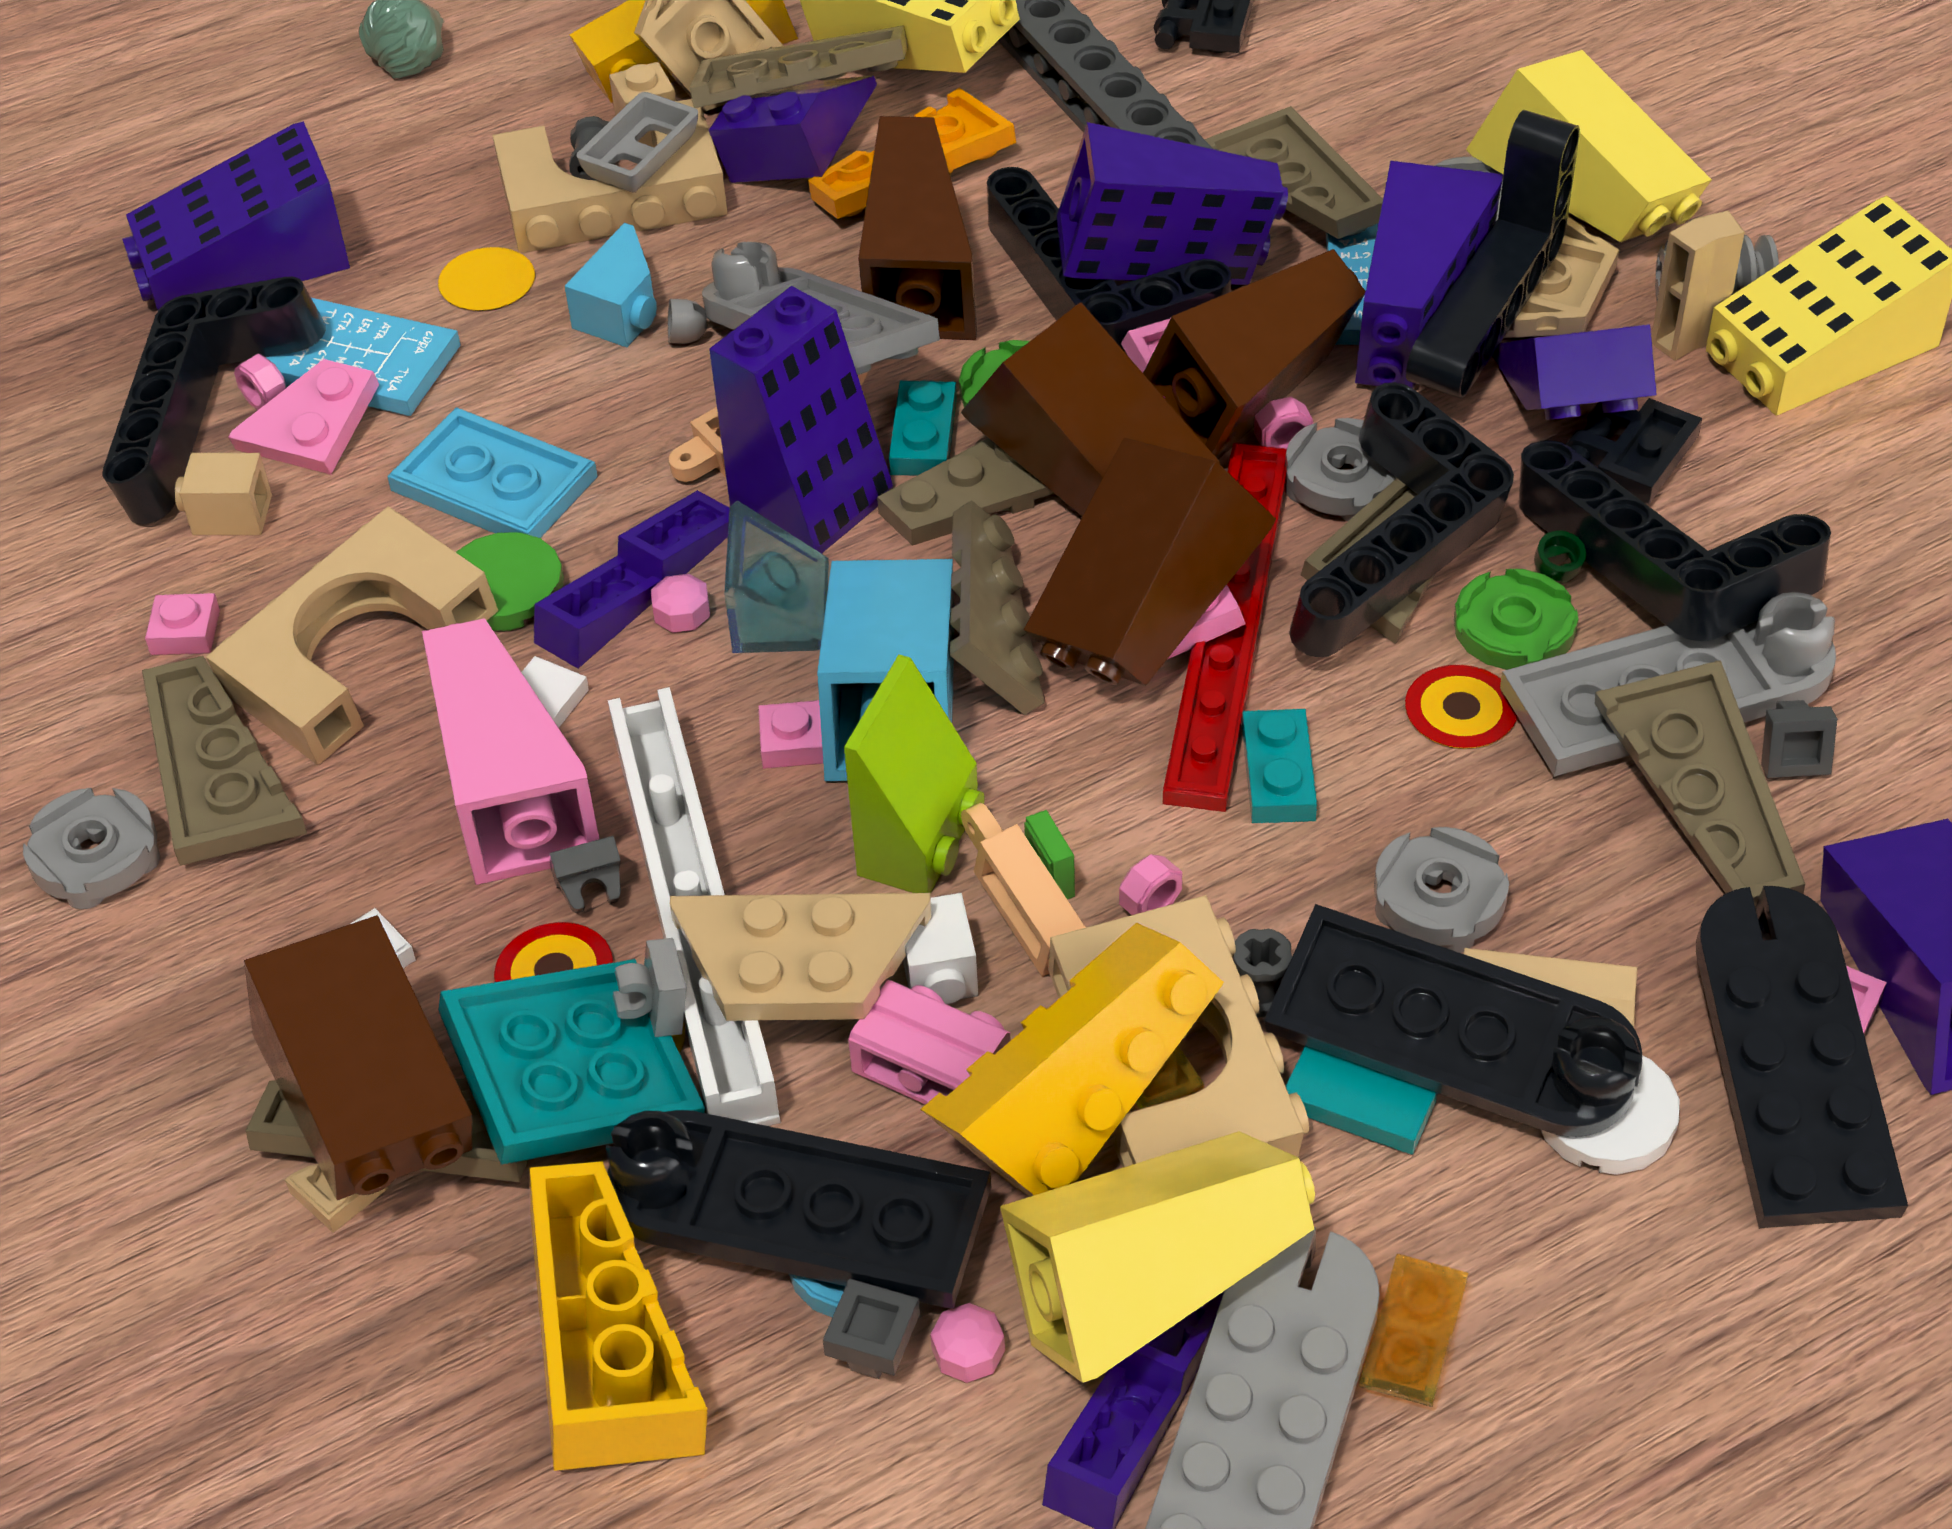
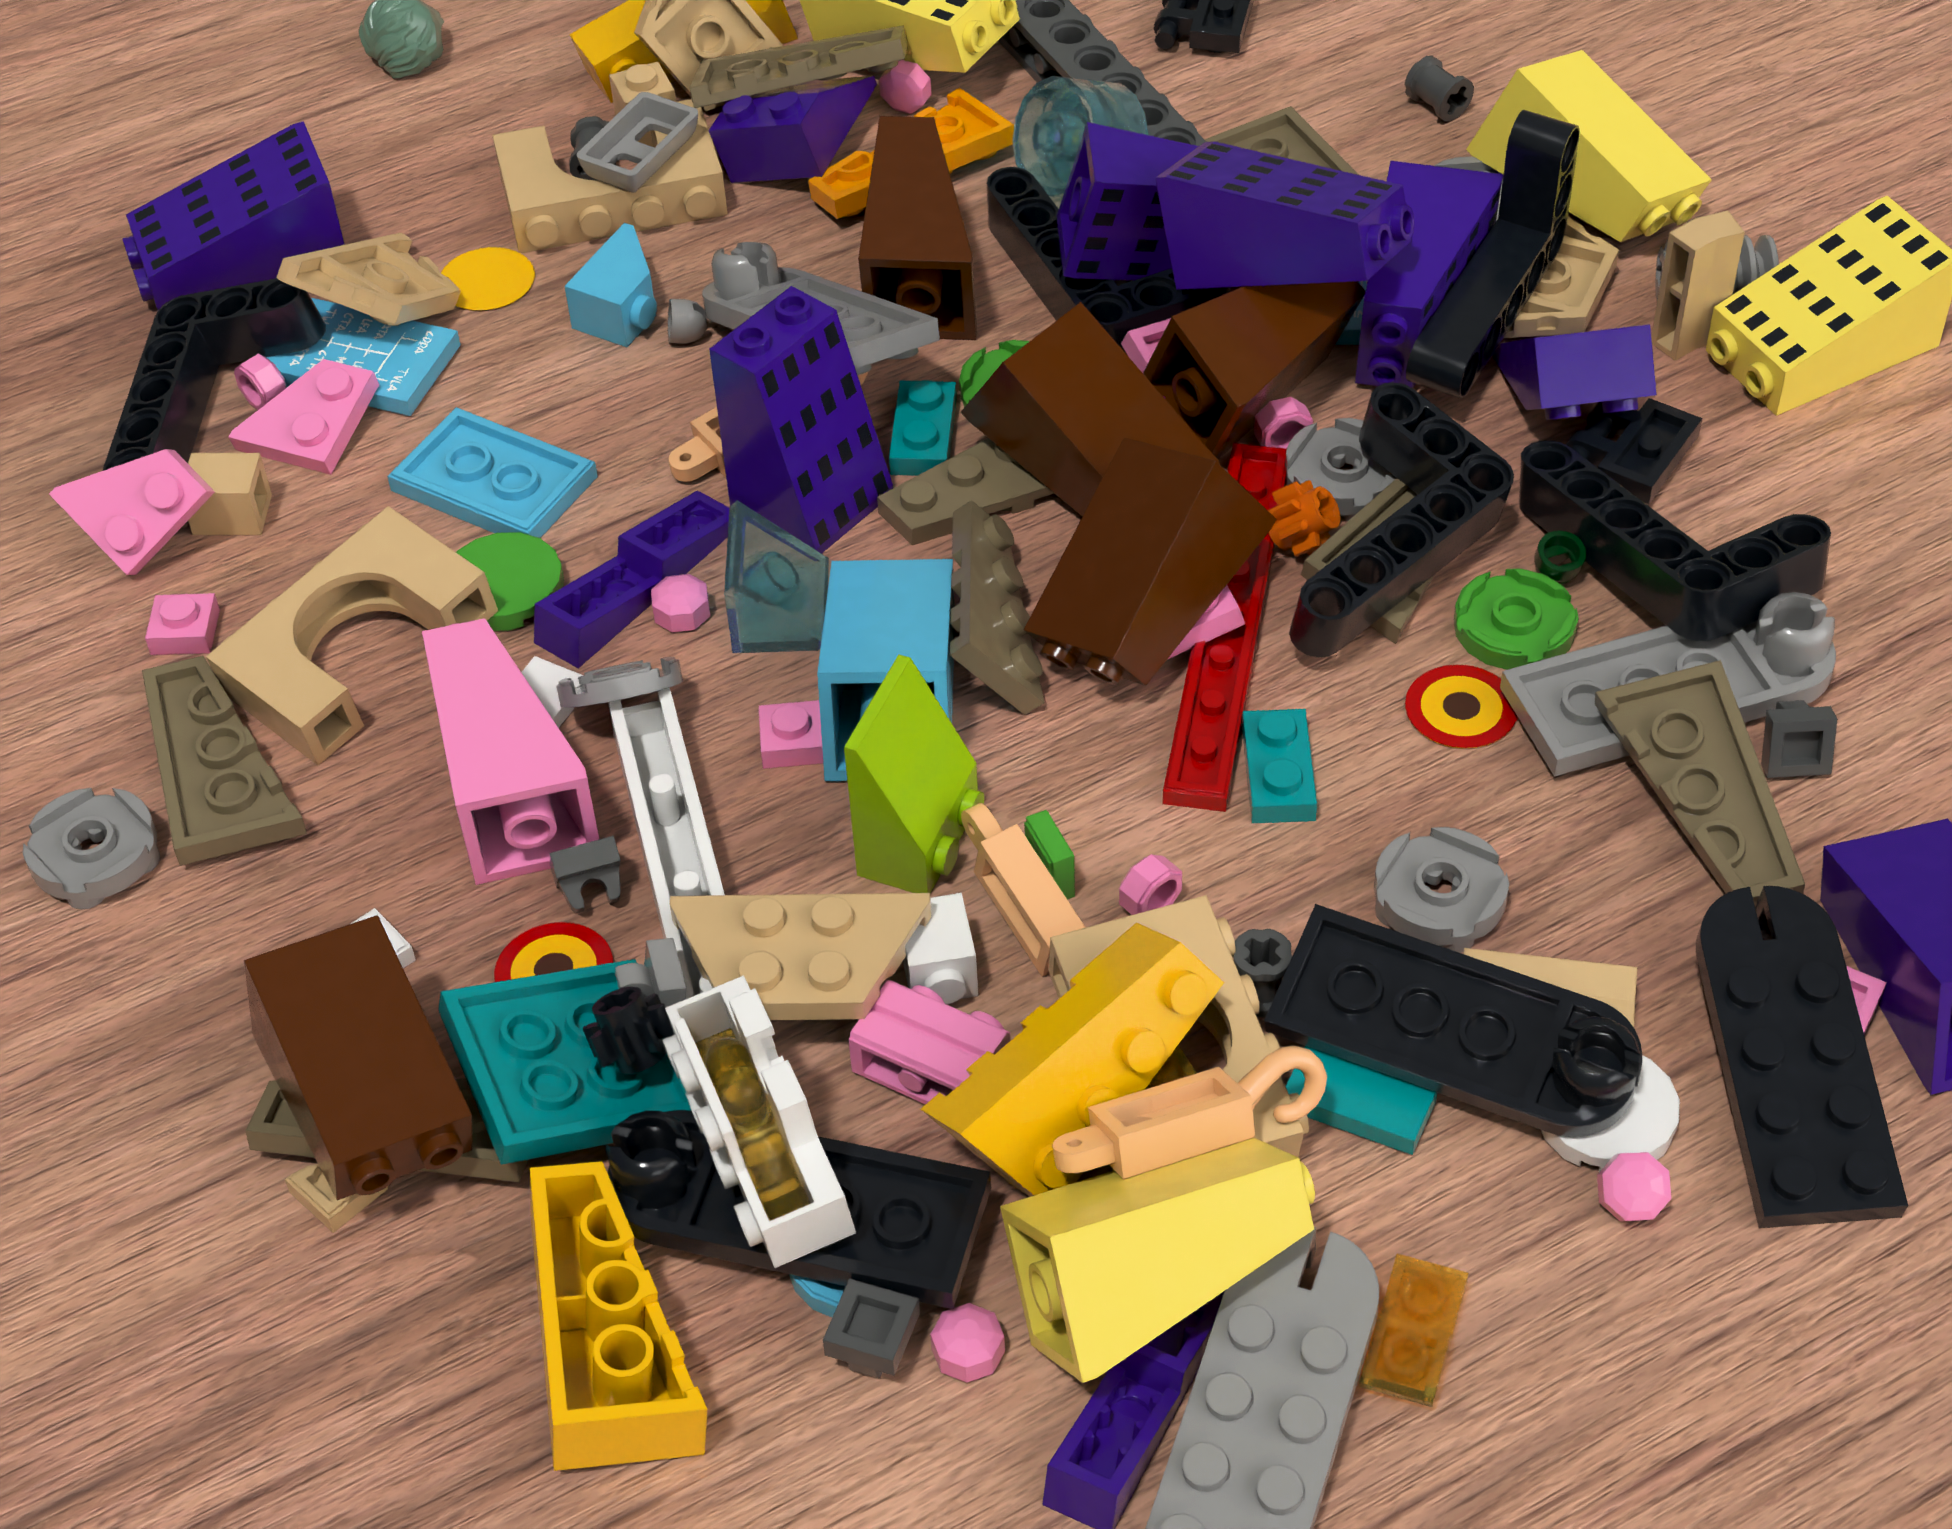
(135, 505): none -> bright pink wing
(374, 279): none -> tan wing
(619, 682): none -> light grey tile
(628, 1030): none -> black gear
(756, 1122): none -> white piece
(905, 87): none -> bright pink tile
(1054, 121): none -> clear light blue wheel
(1185, 1117): none -> light nougat piece
(1276, 220): none -> dark purple slope
(1303, 517): none -> orange gear
(1439, 88): none -> dark grey bush
(1634, 1186): none -> bright pink tile

